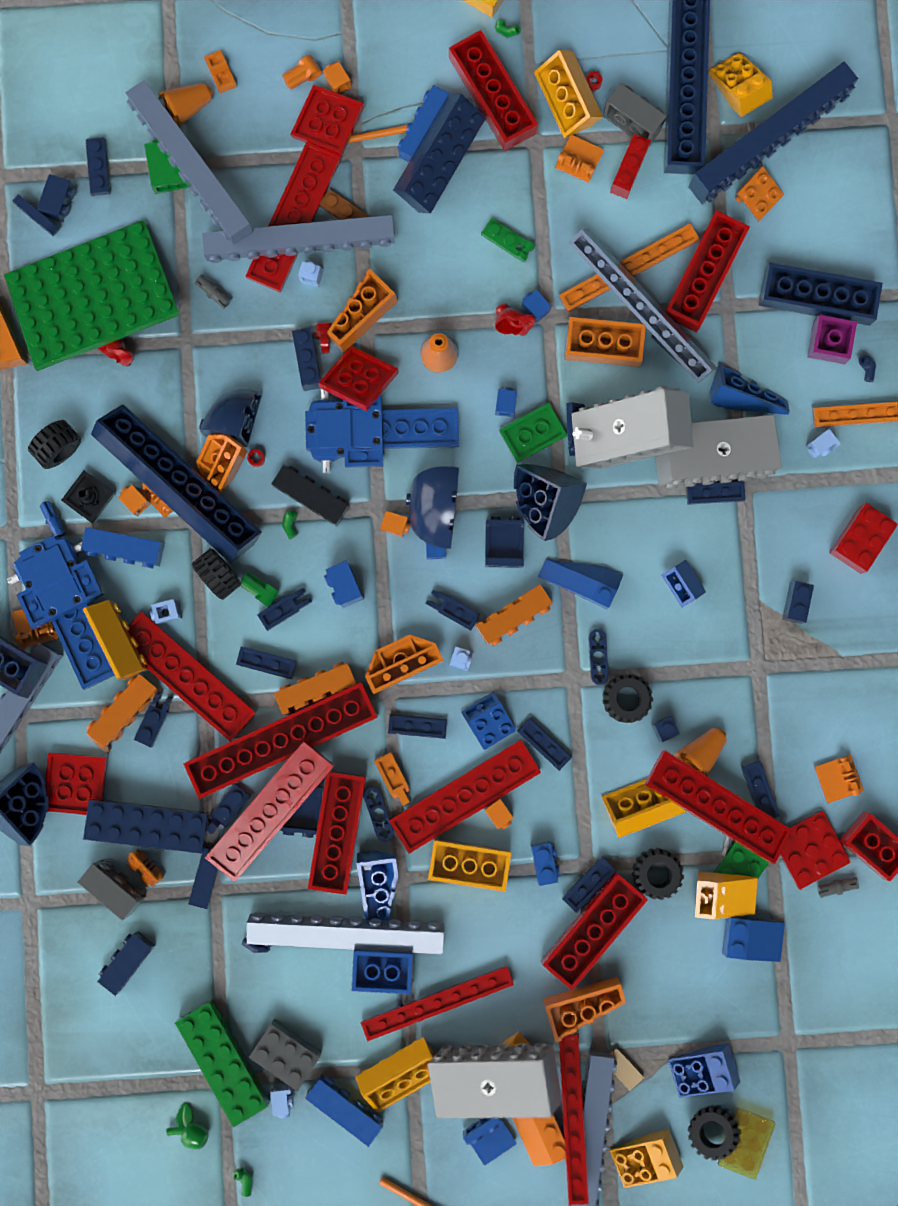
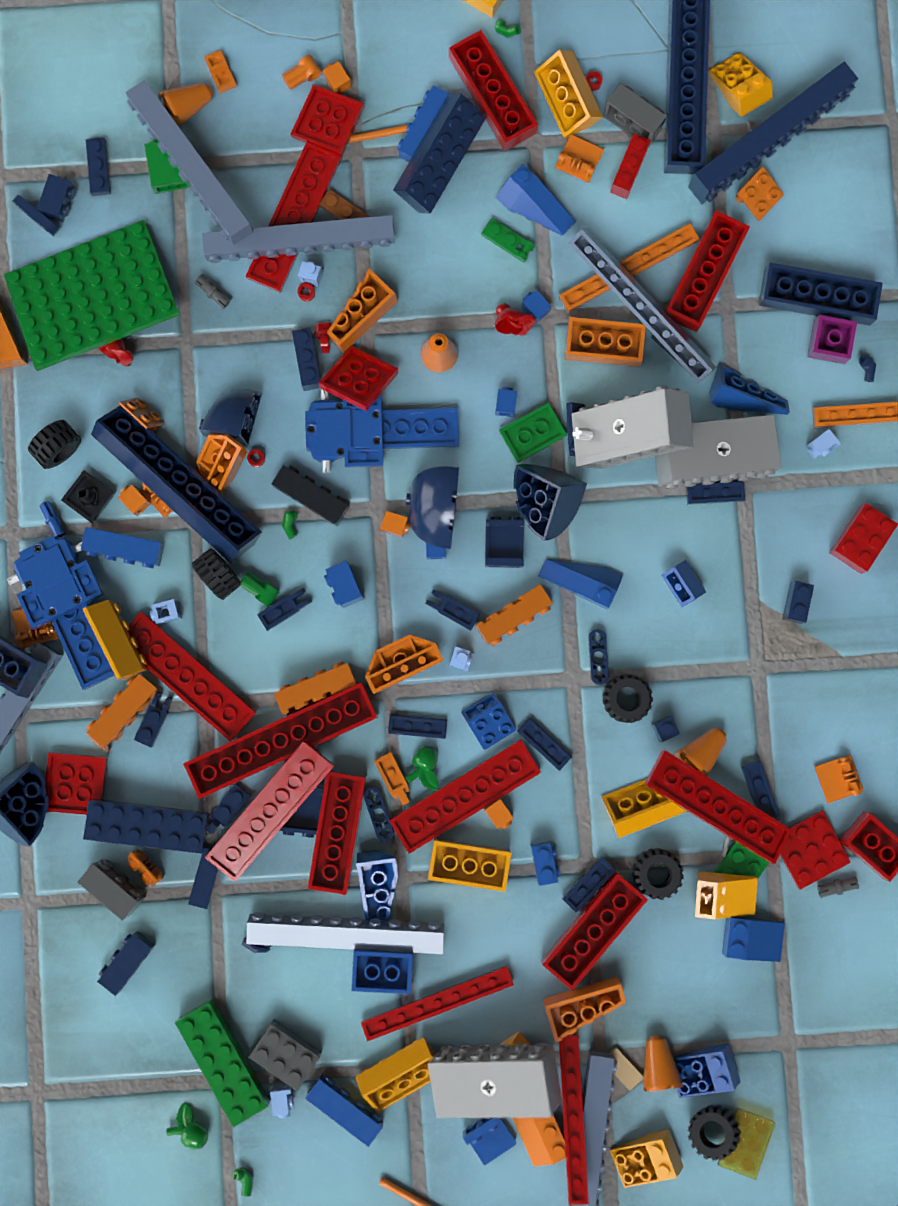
(142, 413): none -> orange hinge
(266, 663): dark blue plate -> none
(308, 287): none -> red bush
(425, 761): none -> green piece
(530, 198): none -> blue wedge
(660, 1067): none -> orange cone

